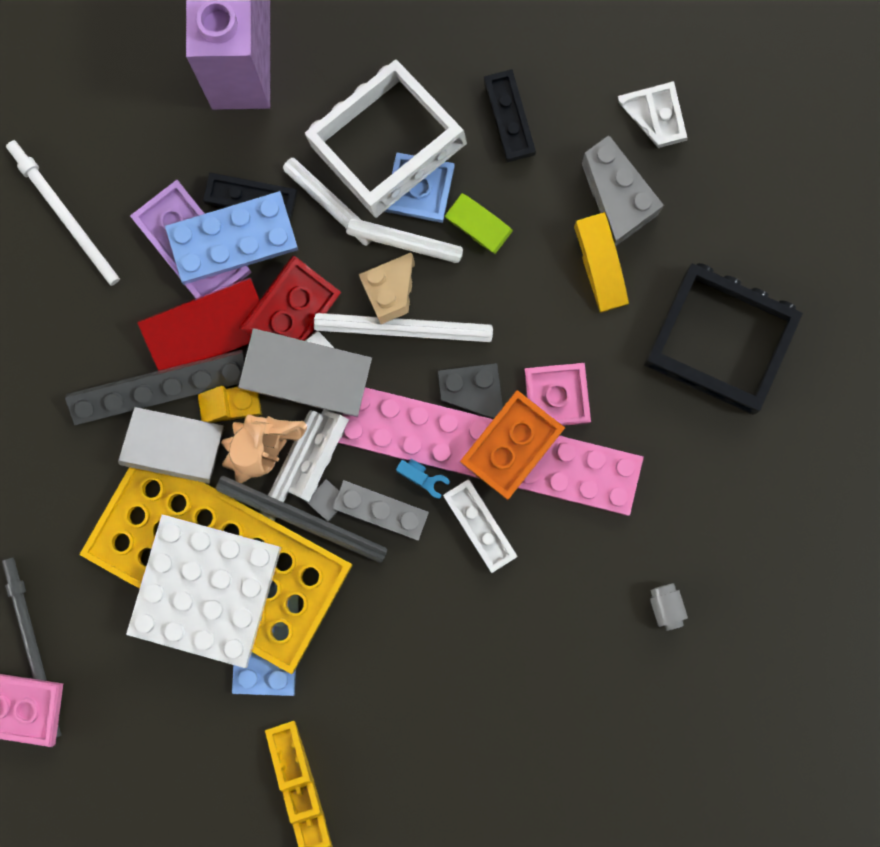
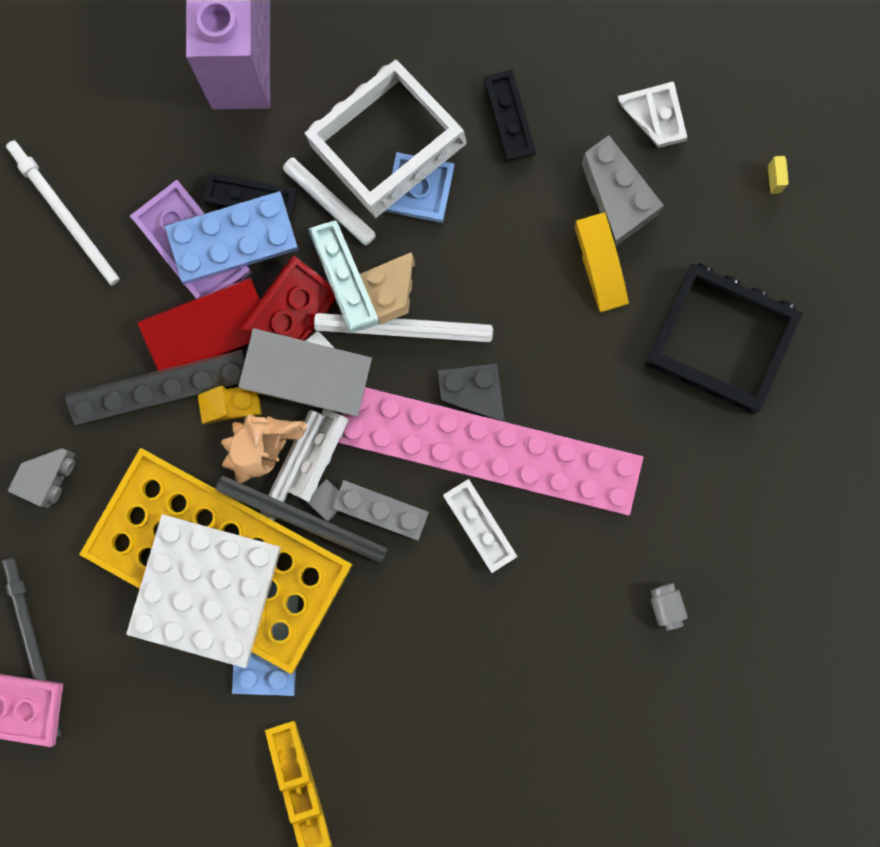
(41, 477): none -> light grey slope
(171, 445): tile -> none
(343, 276): none -> light aqua tile
(404, 240): white axle -> none
(415, 472): dark azure plate -> none
(478, 223): lime slope -> none
(512, 445): orange plate -> none
(560, 392): bright pink tile -> none
(778, 174): none -> light yellow tile

